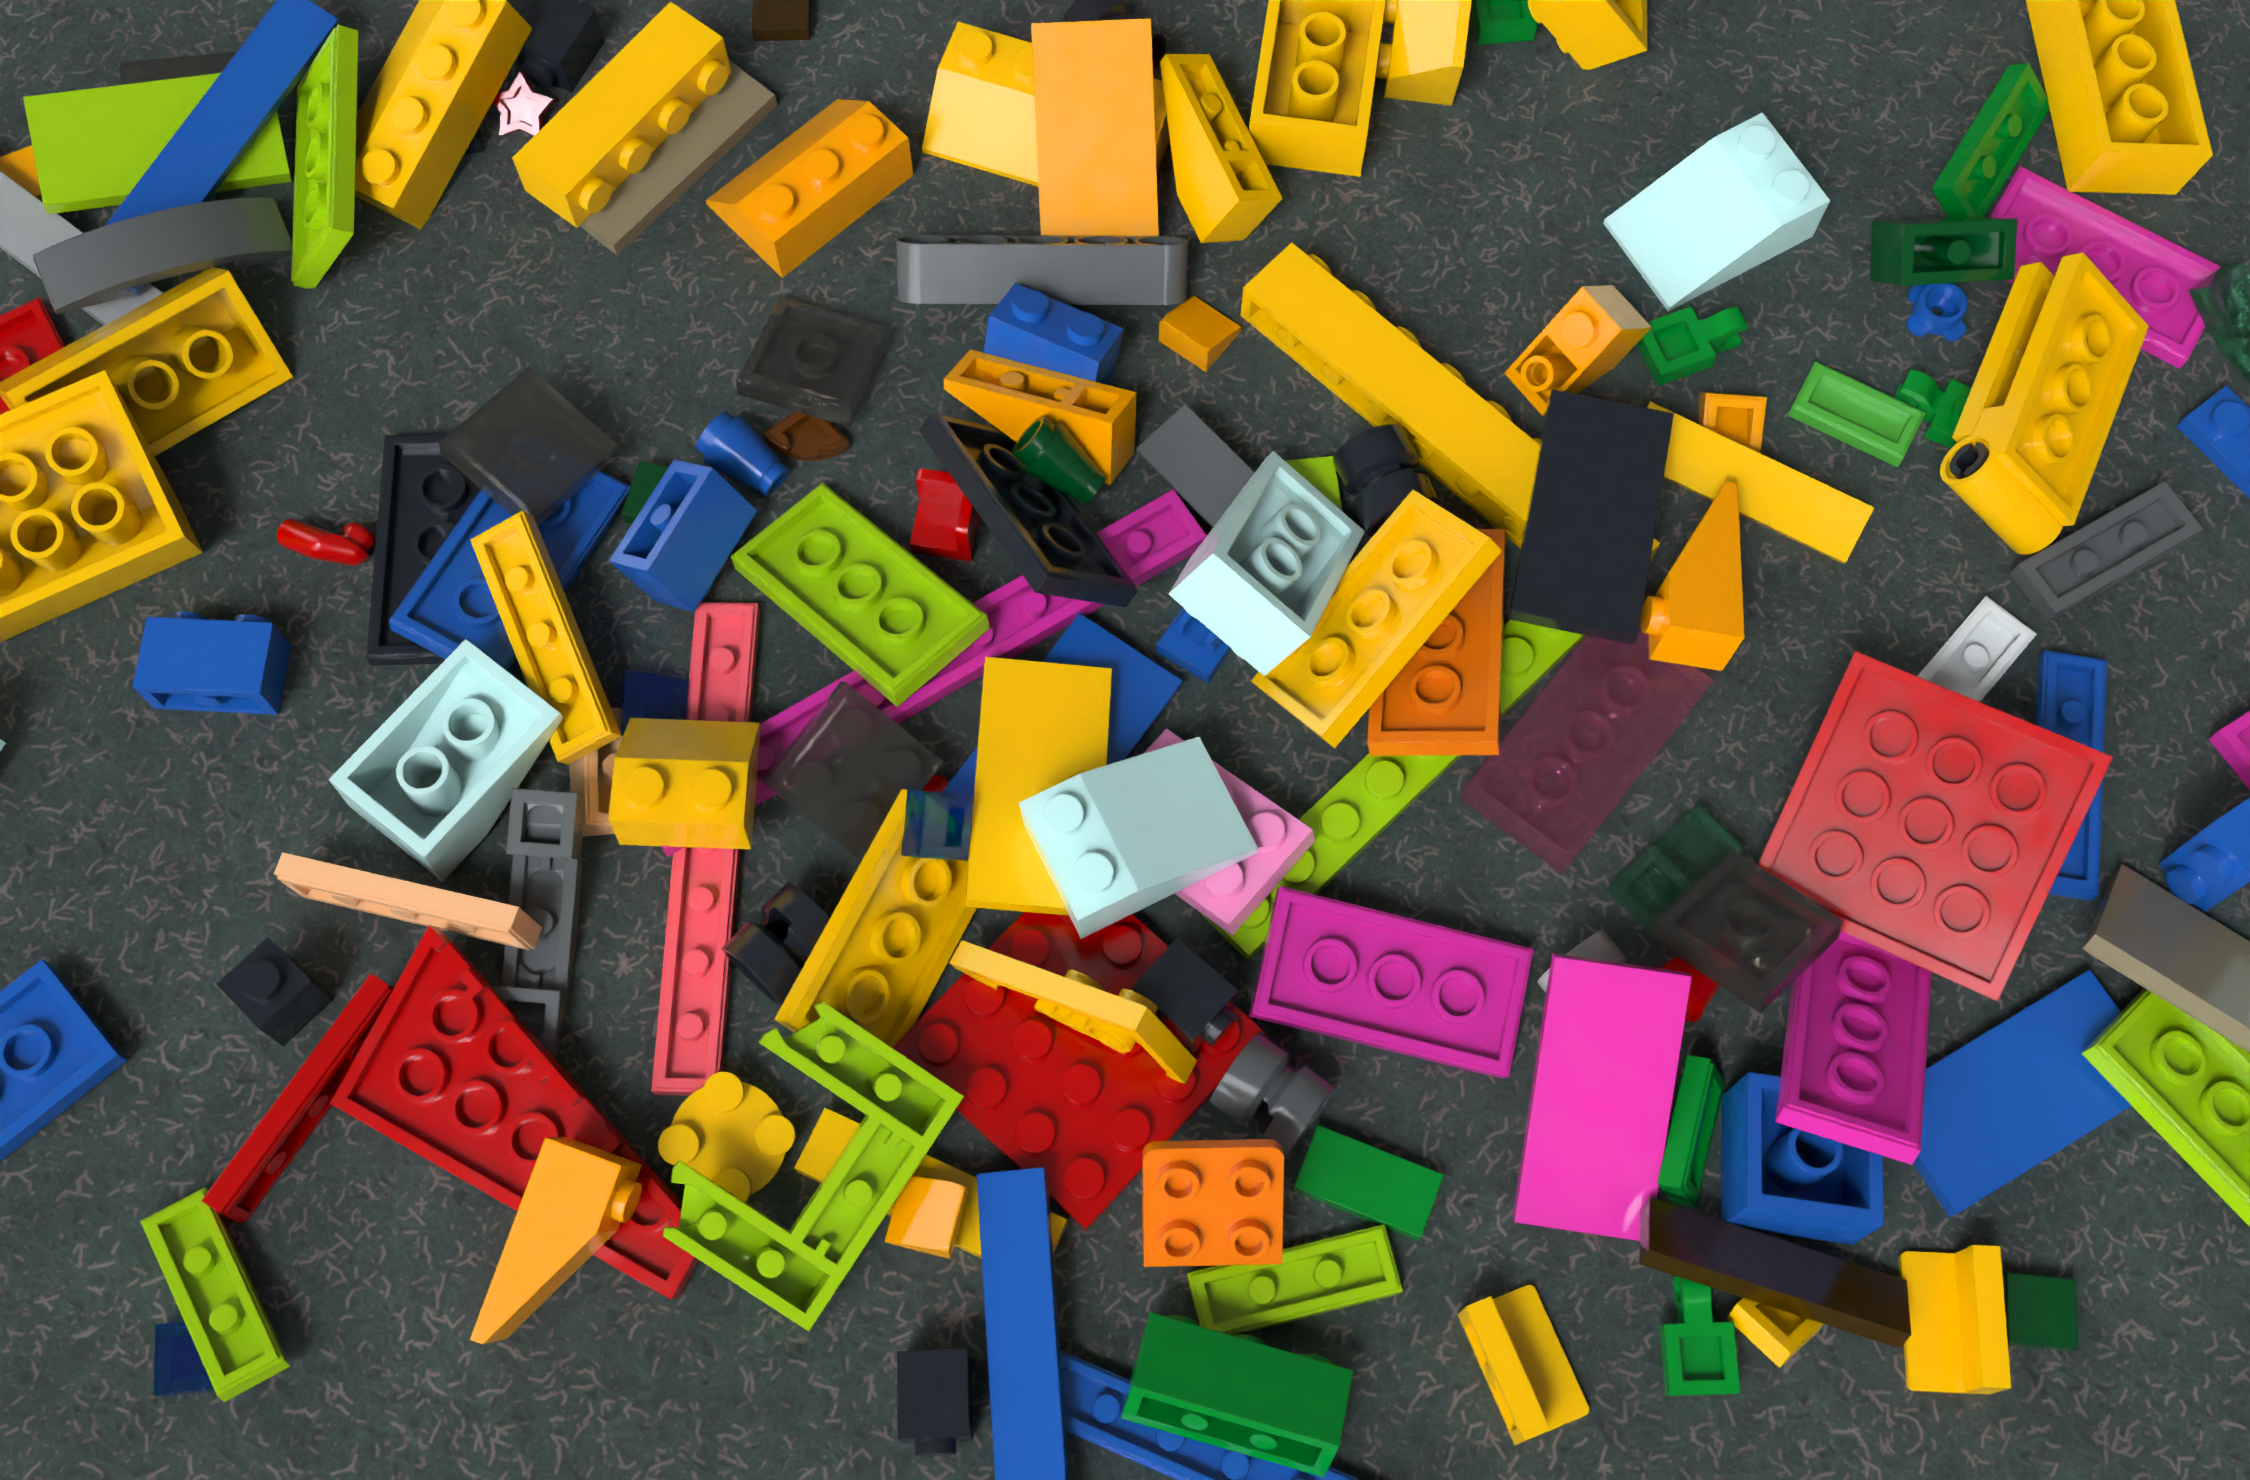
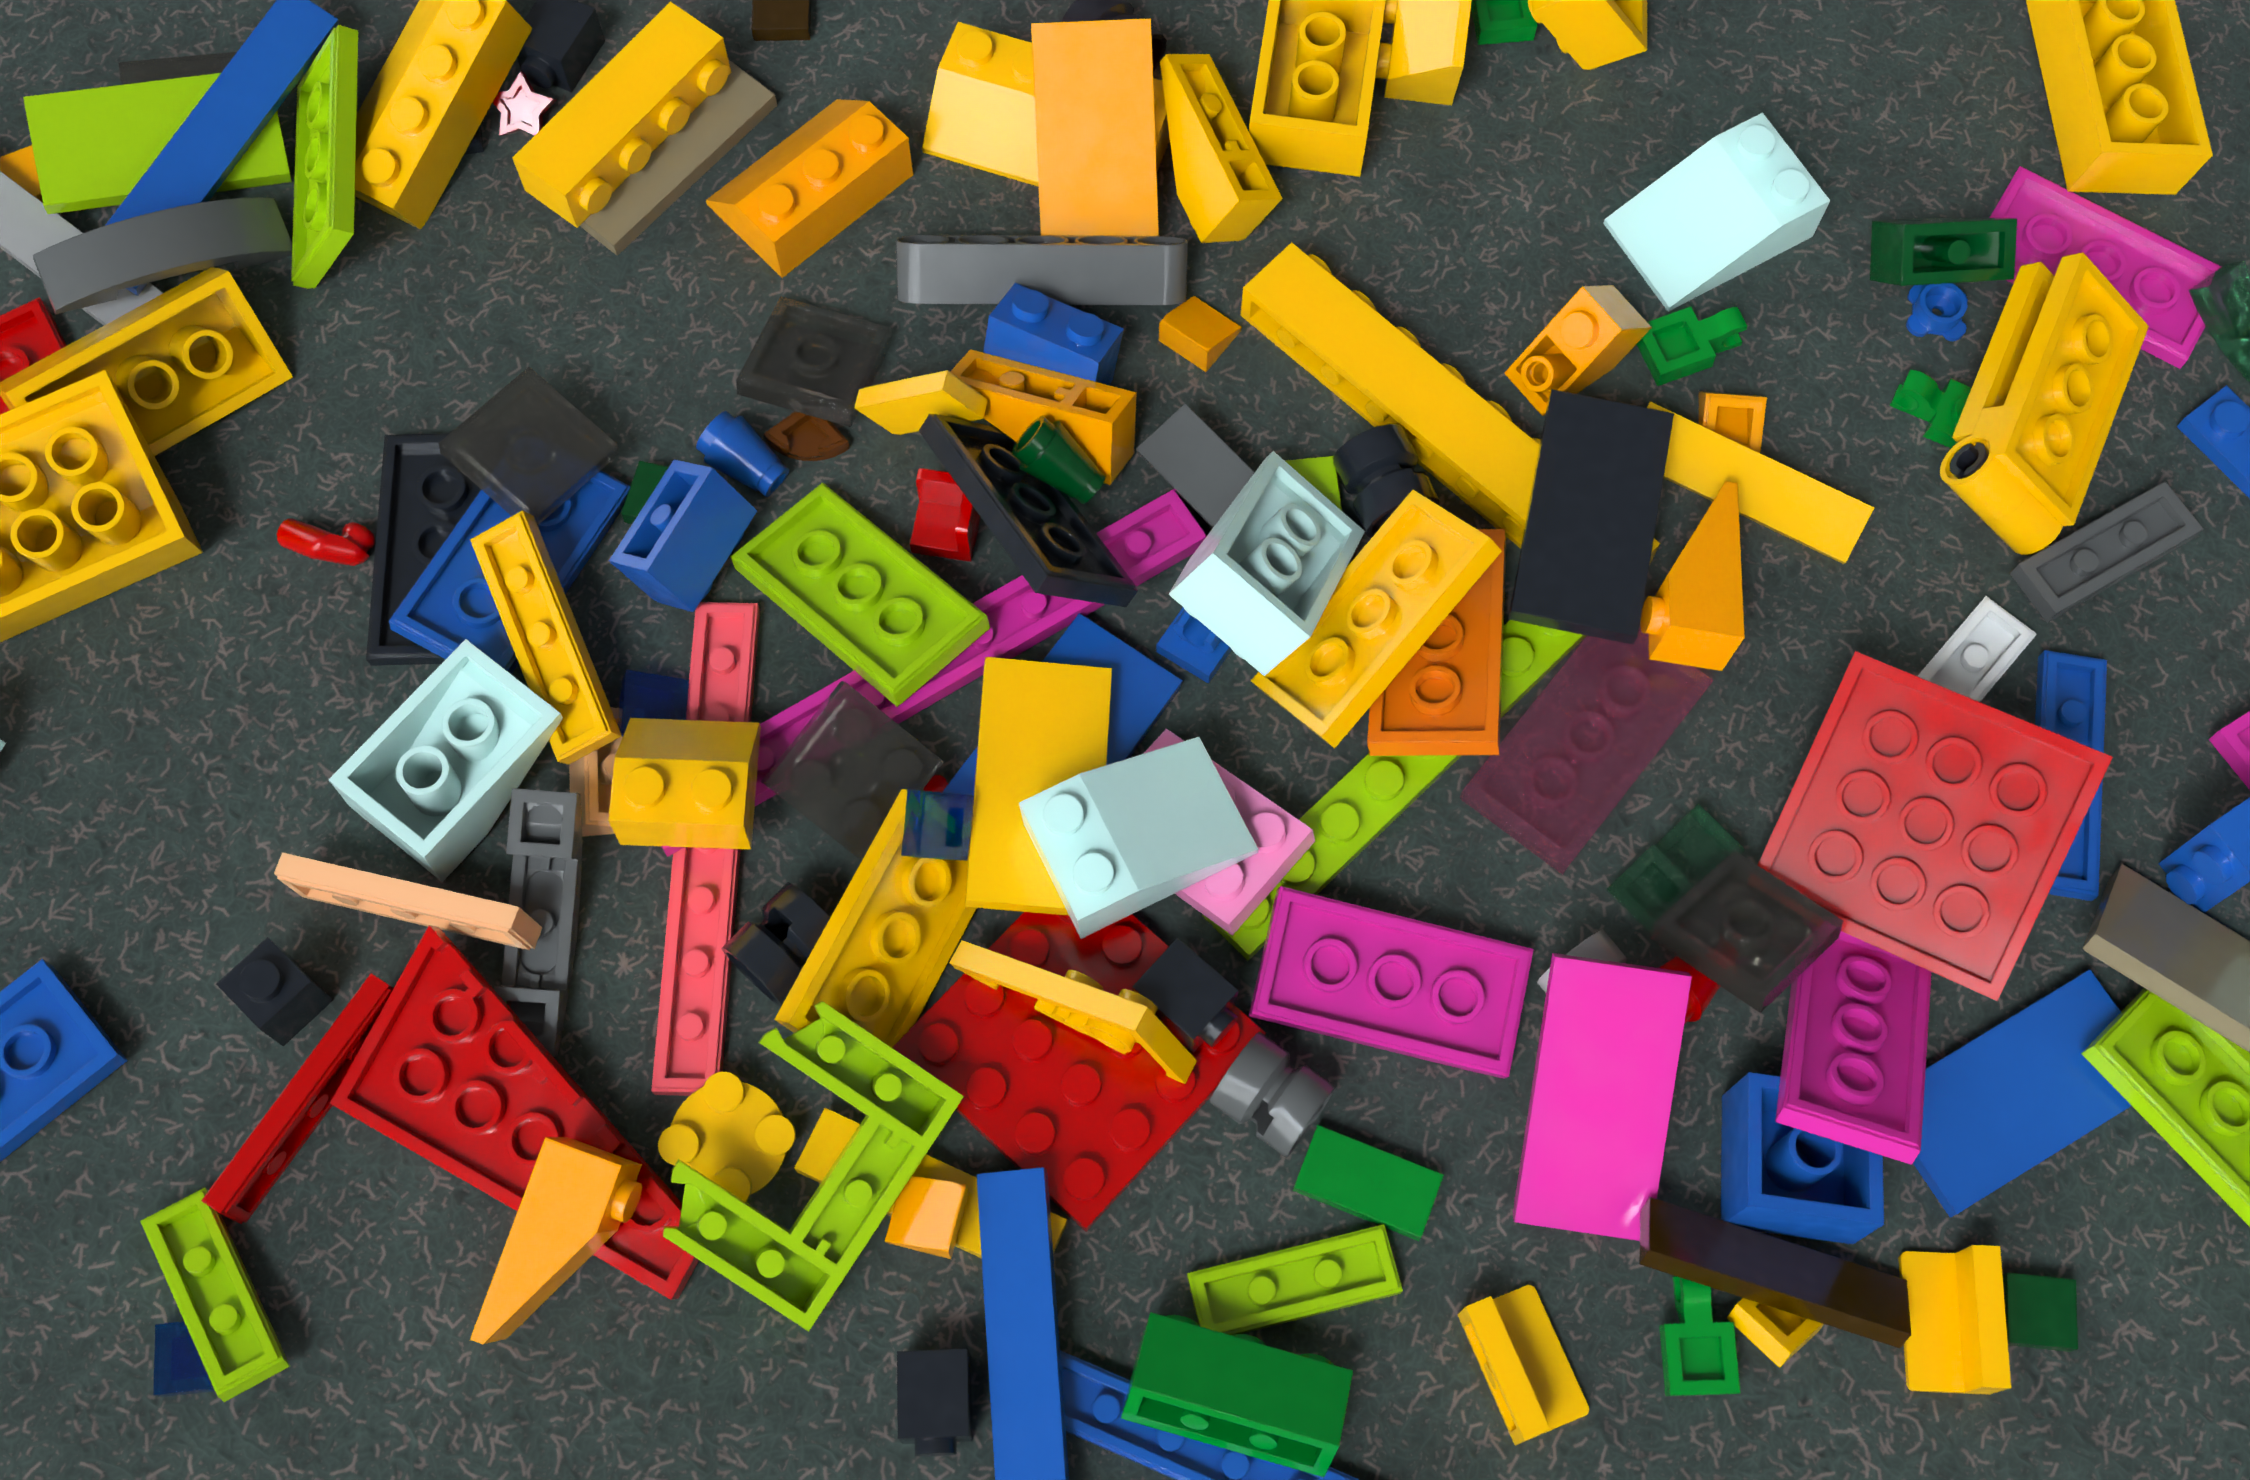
(212, 664): blue brick -> none
(906, 403): none -> yellow tile
(1212, 1202): orange bracket -> none
(1691, 1131): green tile -> none
(1856, 414): bright green tile -> none
(1992, 144): green plate -> none

